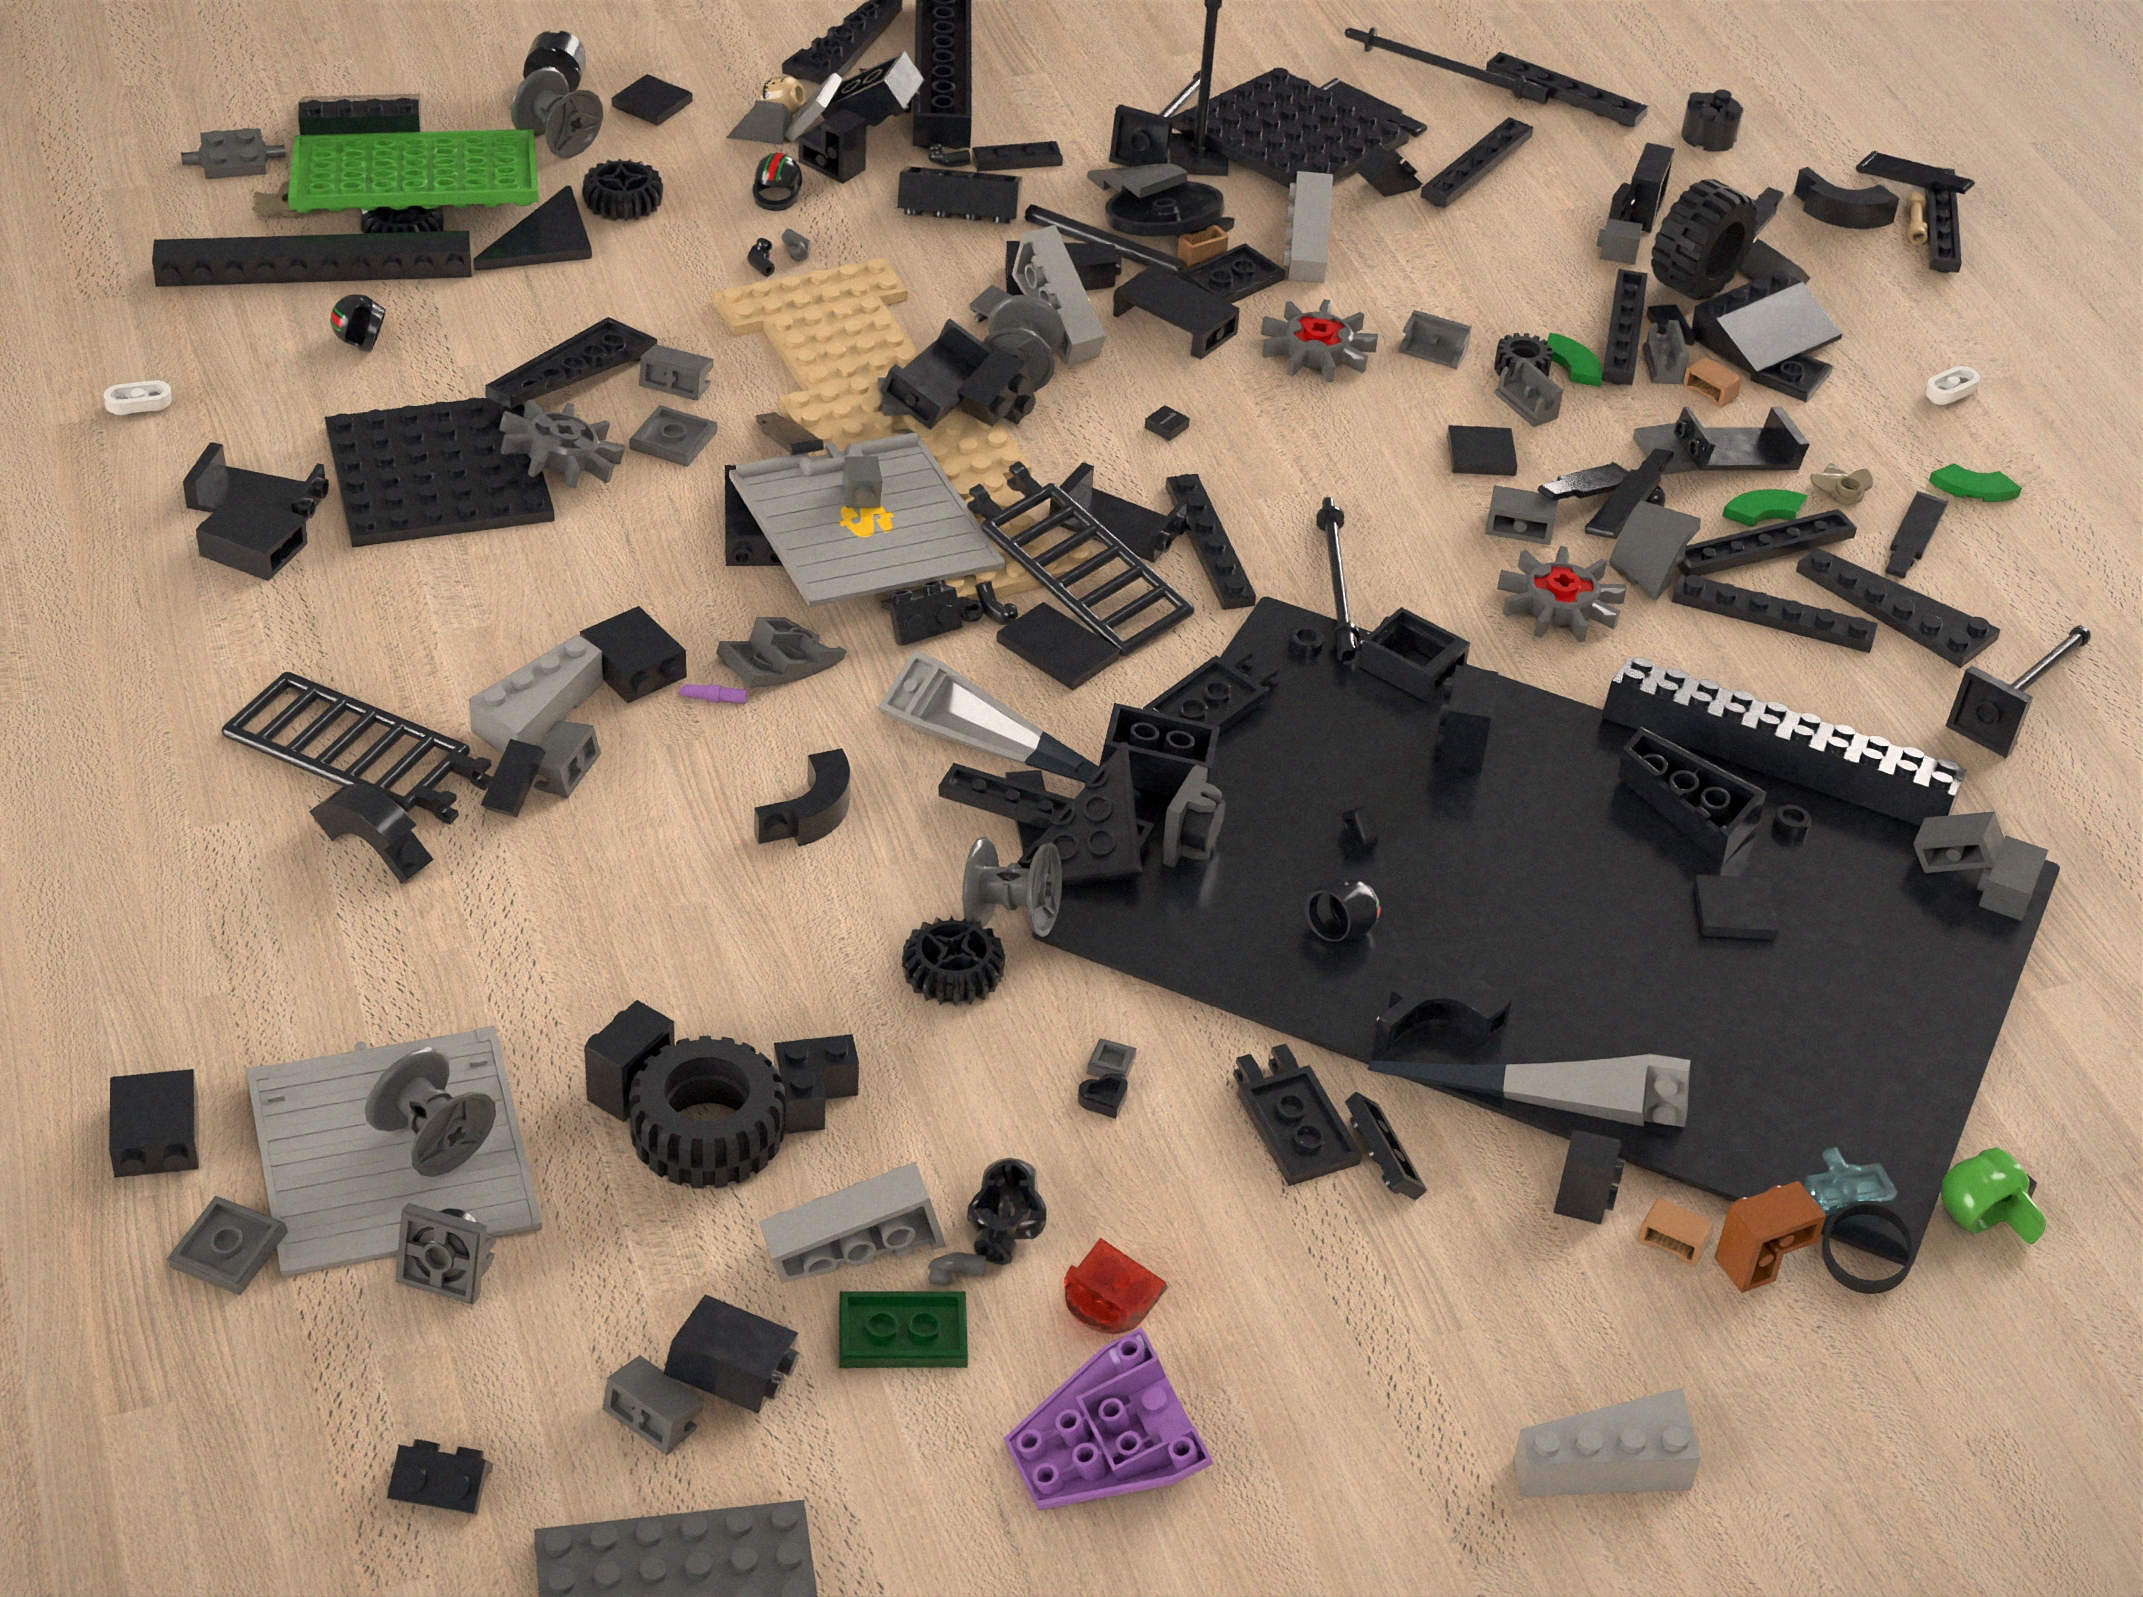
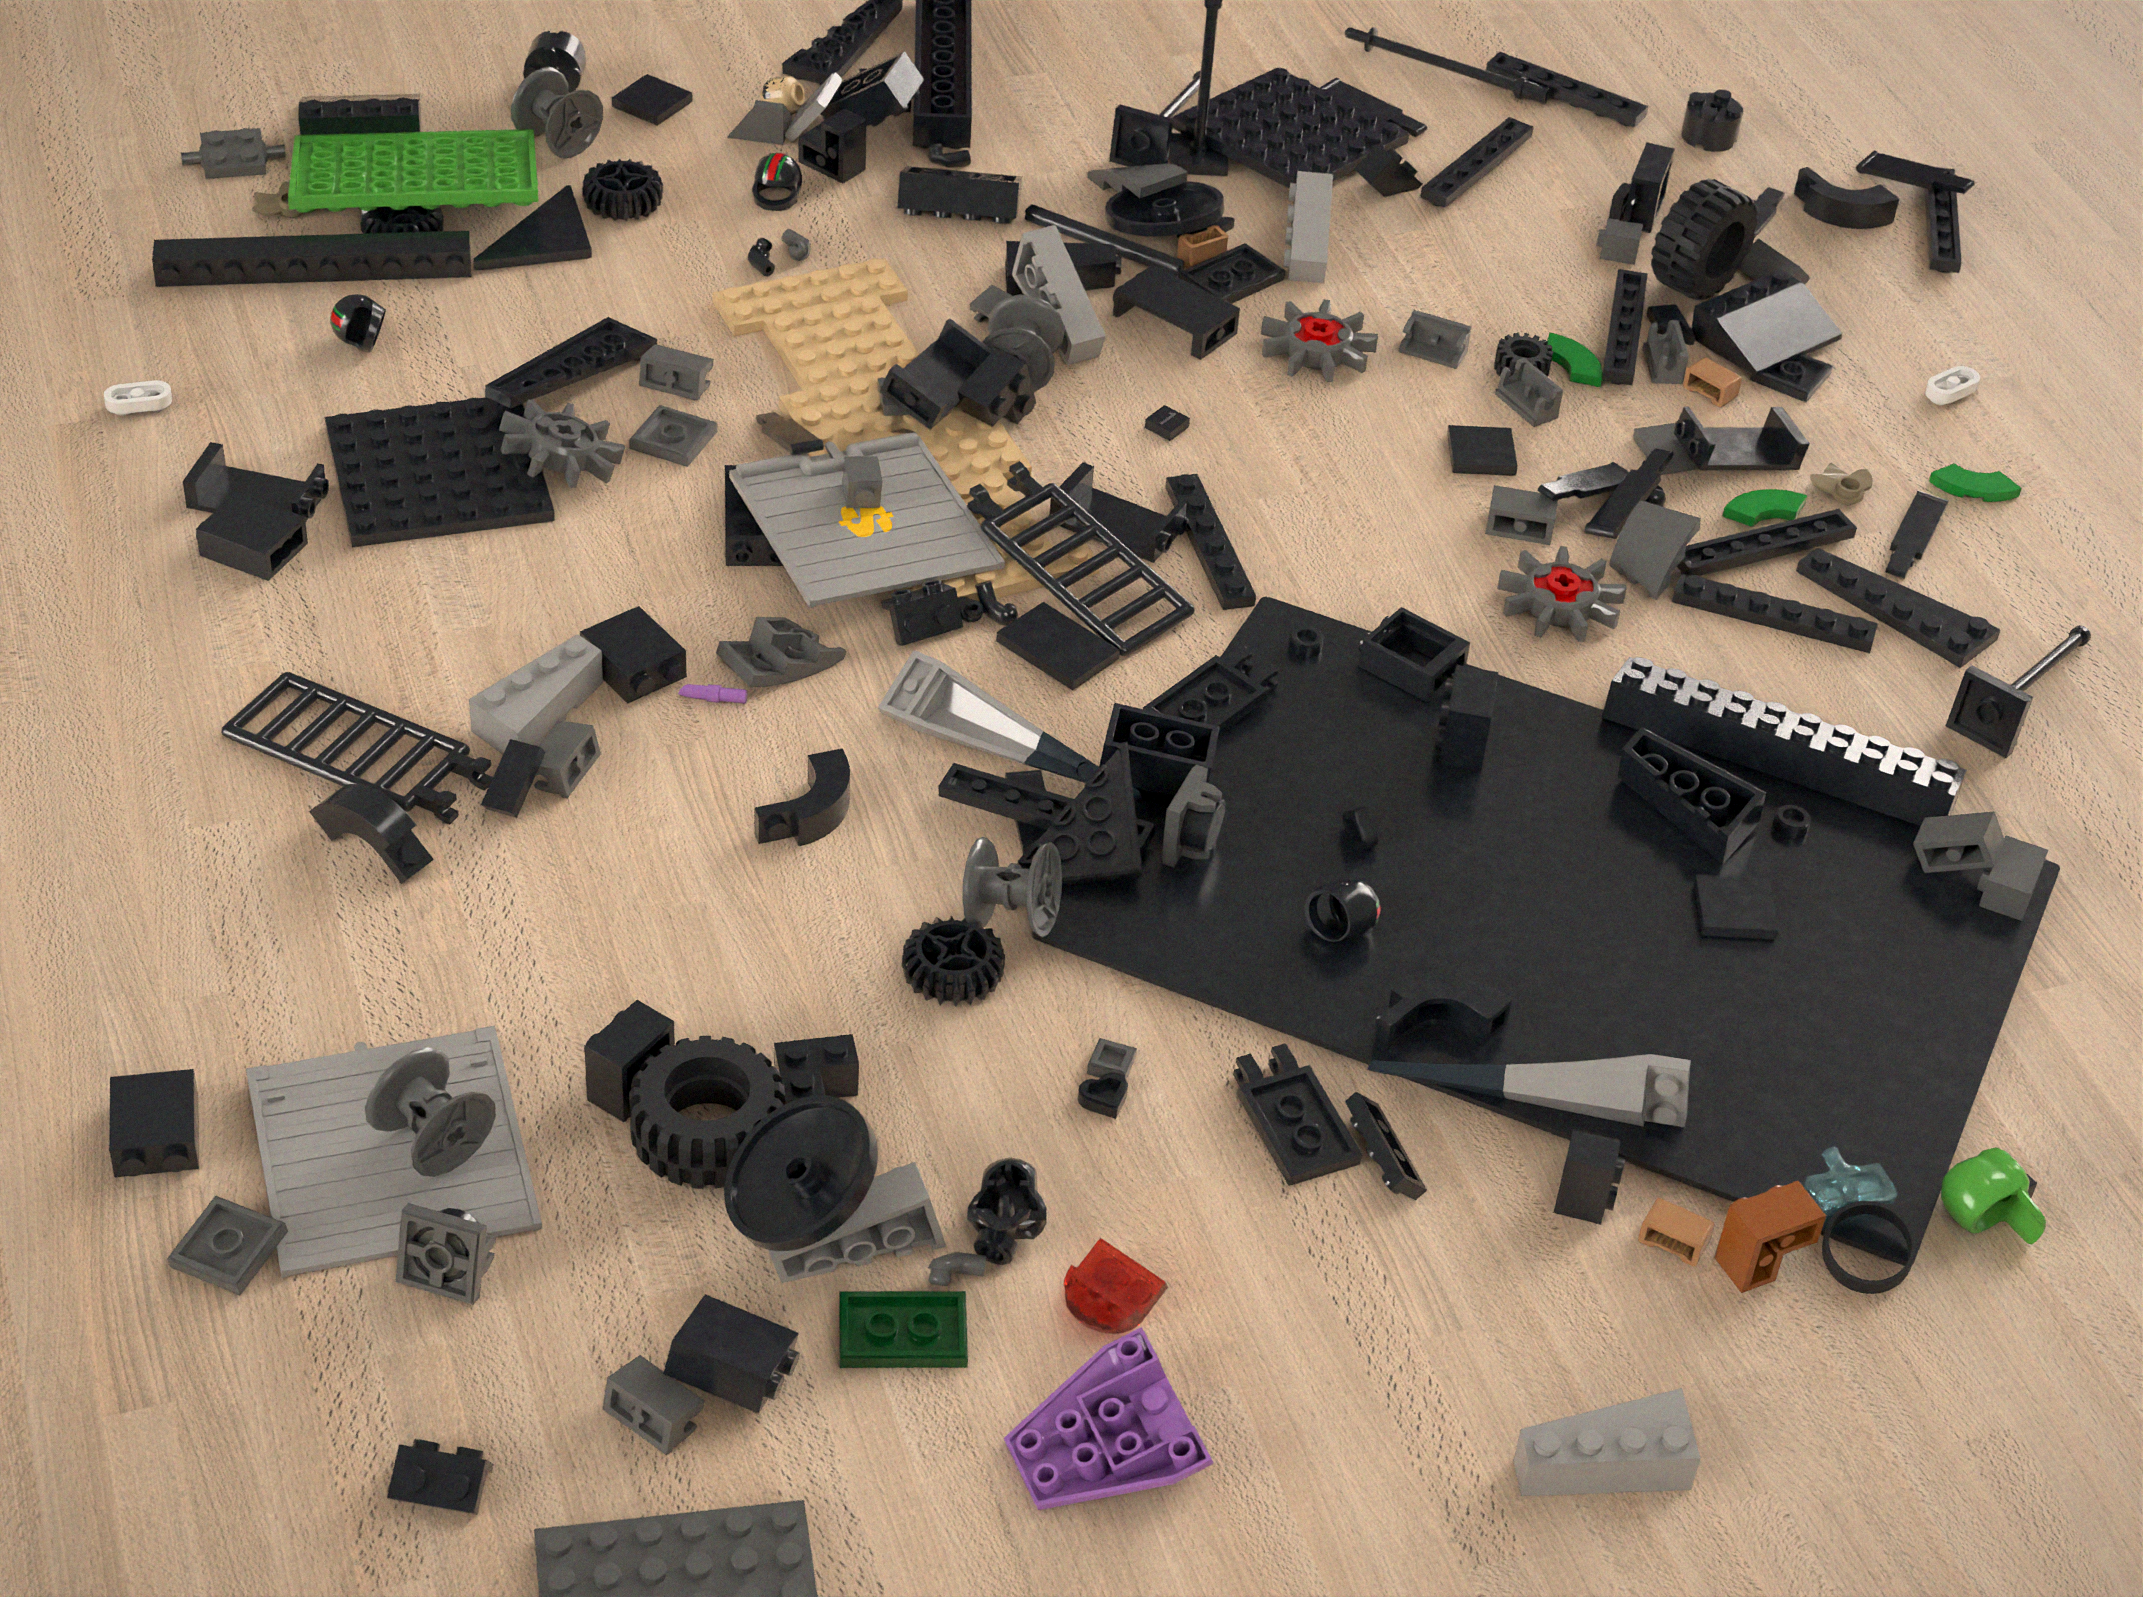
(801, 1173): none -> black dish
(1017, 156): black tile -> none
(1345, 634): black bar -> none
(1918, 229): tan bar -> none

